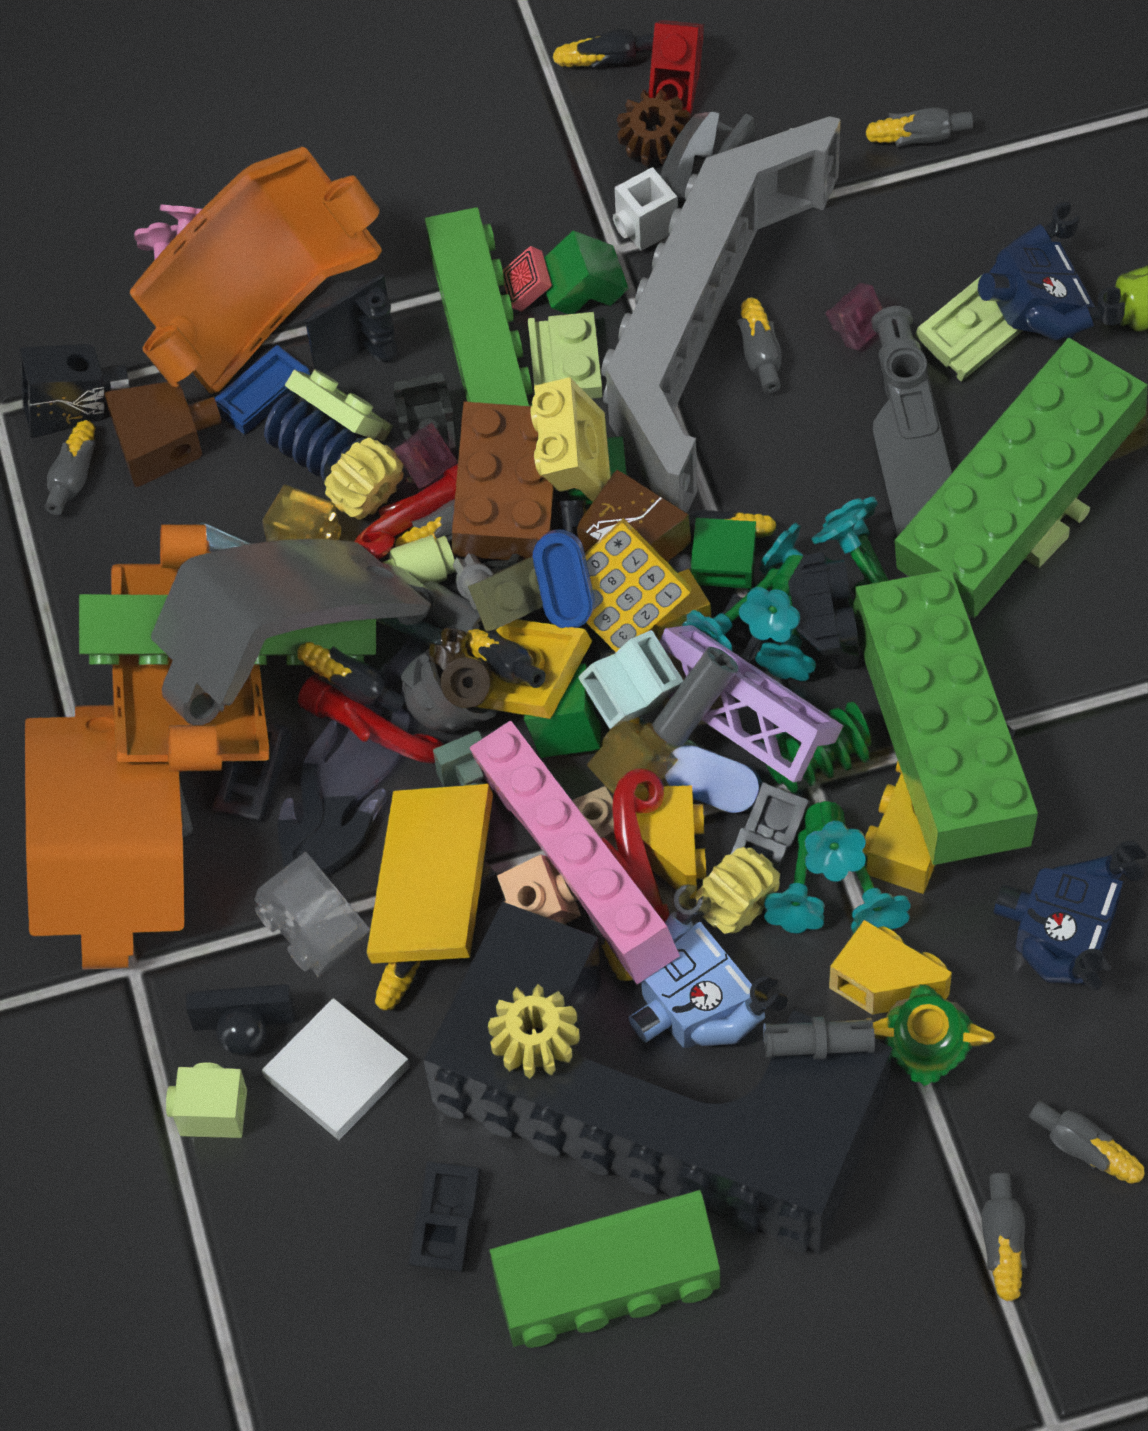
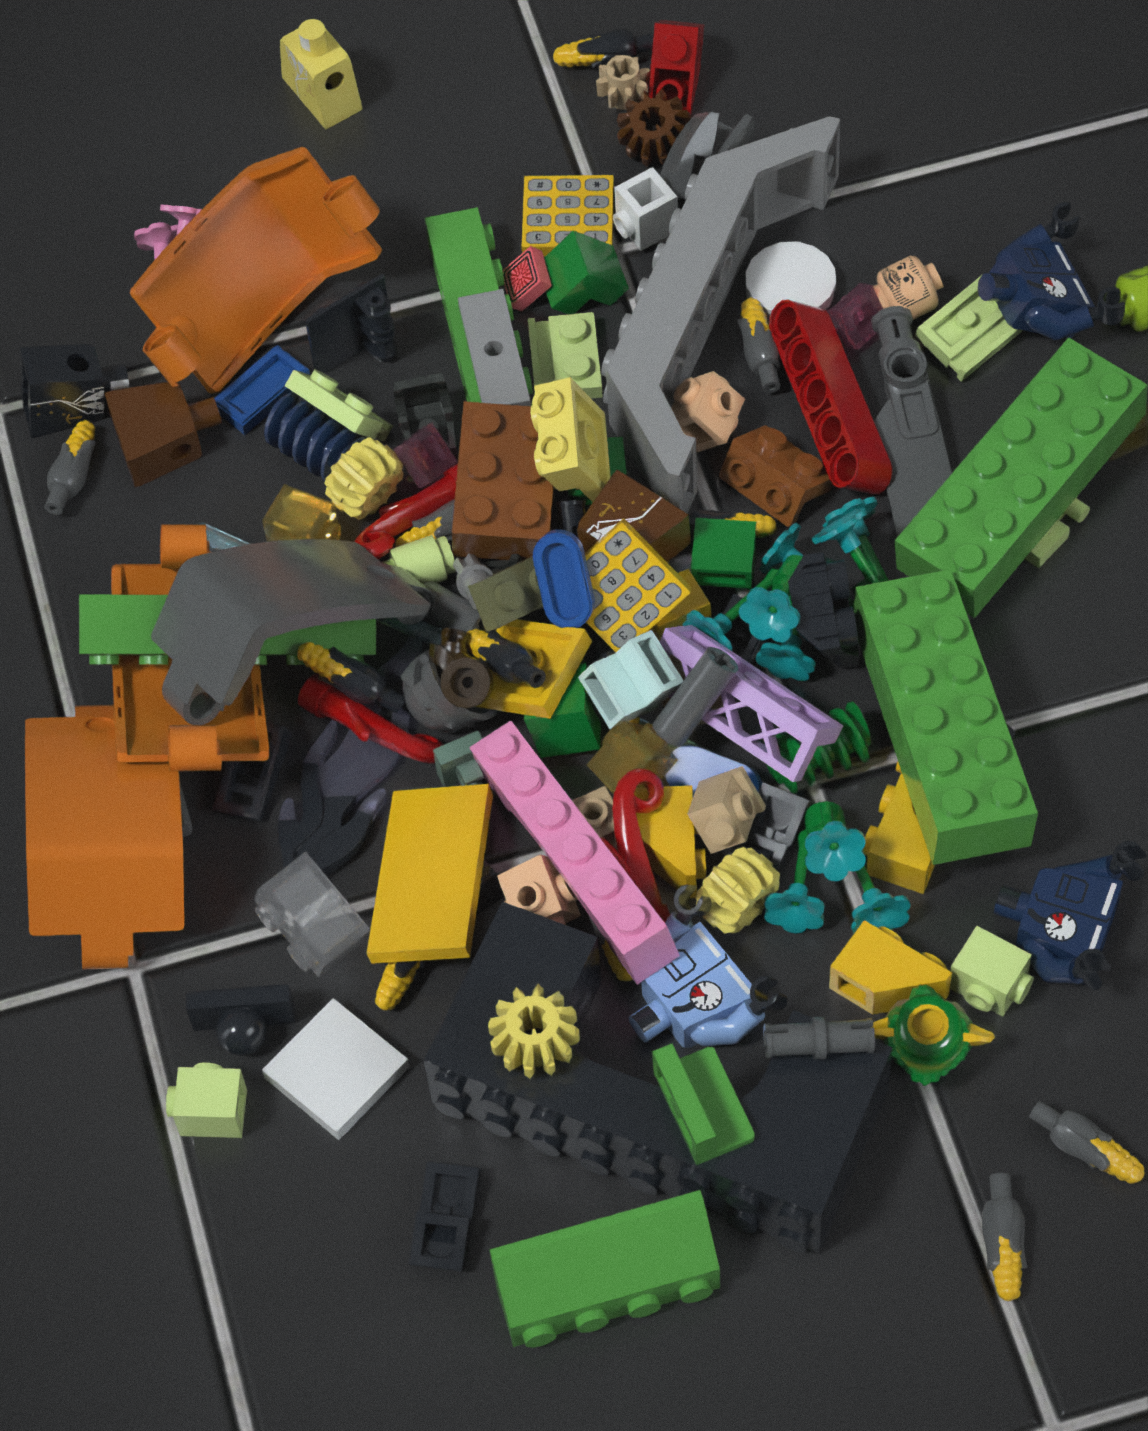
(309, 62): none -> light yellow torso
(493, 349): none -> light grey tile
(563, 204): none -> tile
(622, 81): none -> tan gear
(702, 1102): none -> bright green panel
(707, 409): none -> light nougat brick
(725, 809): none -> tan brick
(774, 473): none -> dark orange bracket
(791, 273): none -> white tile
(830, 398): none -> red beam
(909, 285): none -> light nougat head
(918, 126): dark grey piece -> none
(991, 972): none -> yellowish green brick

